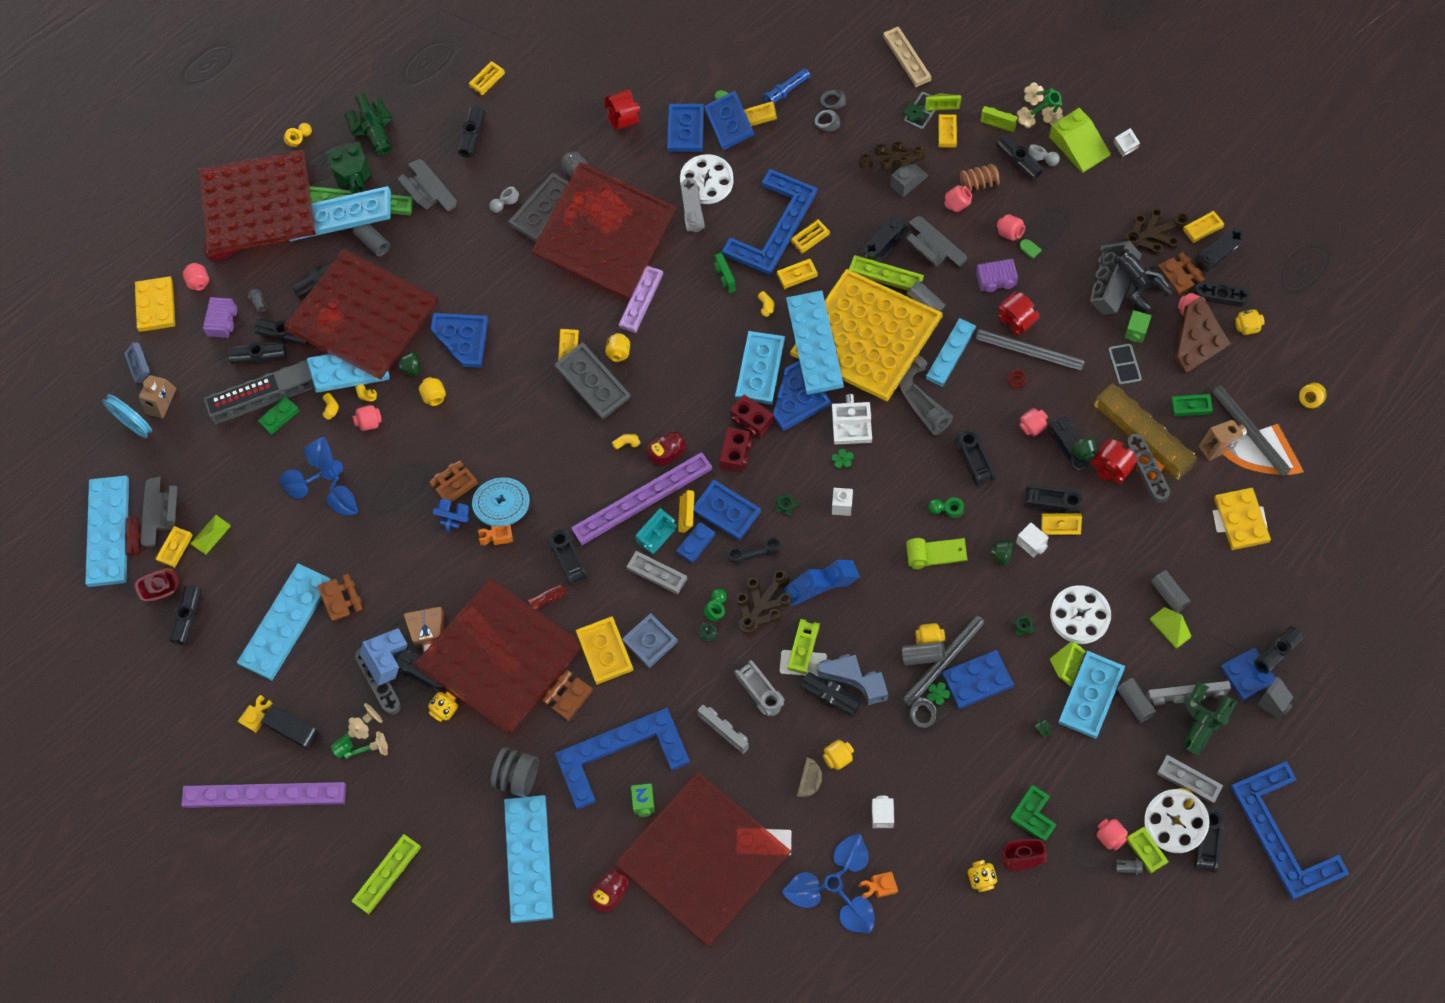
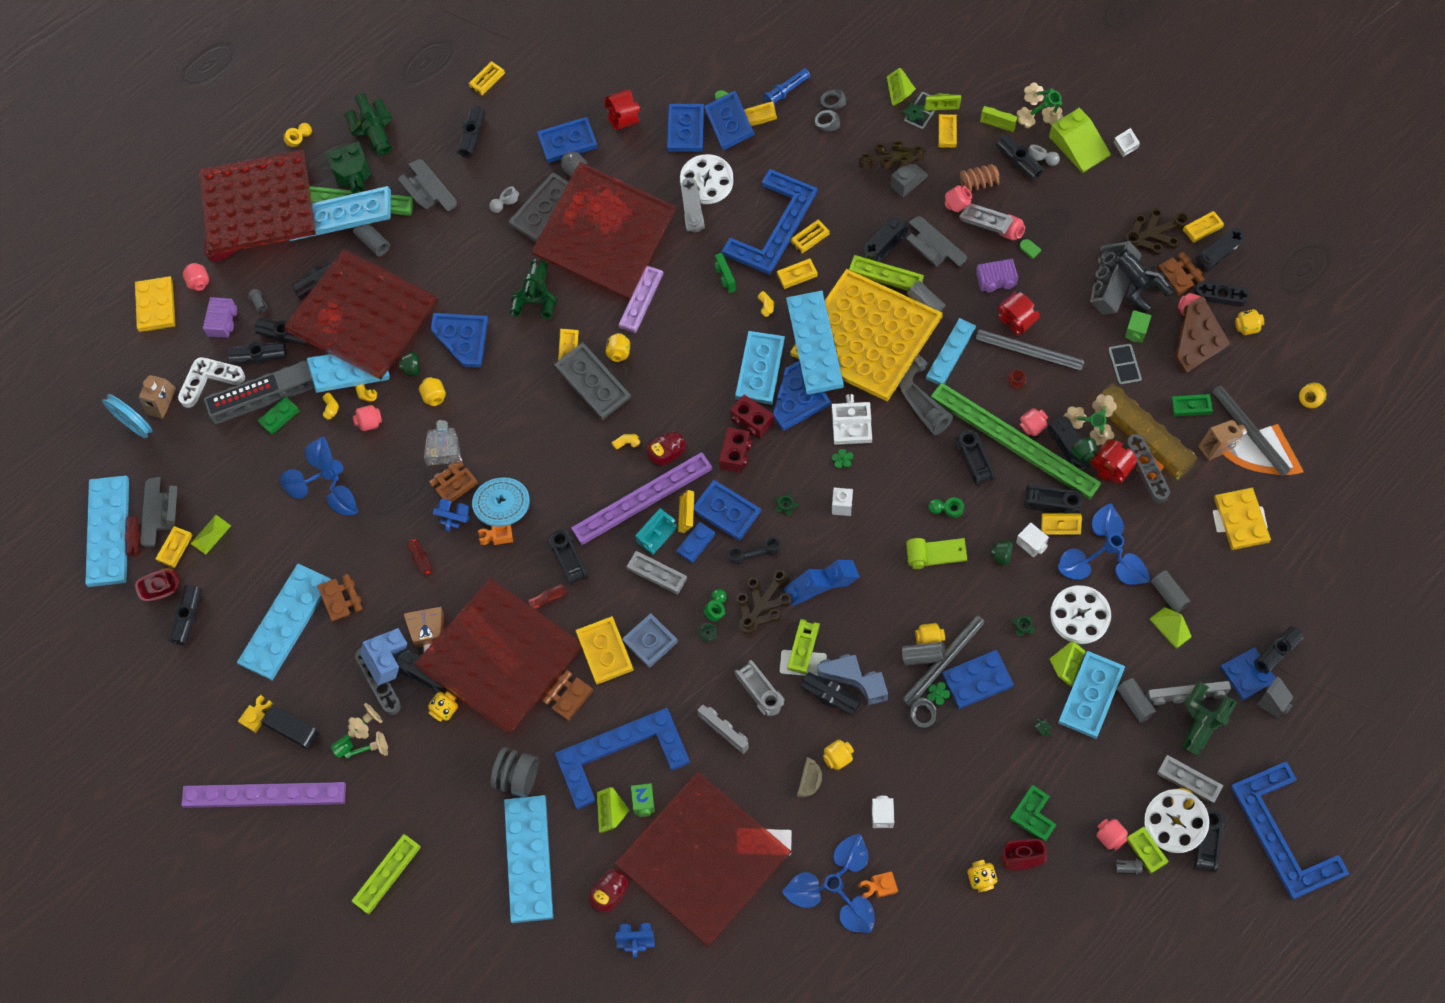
(137, 362): sand blue plate -> none
(207, 372): none -> white beam
(419, 556): none -> clear red axle
(442, 445): none -> clear torso
(534, 291): none -> dark green wheel
(567, 137): none -> blue plate
(610, 809): none -> lime slope
(635, 941): none -> blue hips
(899, 86): none -> lime slope
(907, 56): tan plate -> none
(986, 218): none -> light grey plate
(1016, 441): none -> bright green plate
(1103, 408): none -> tan plant
(1108, 523): none -> blue plant

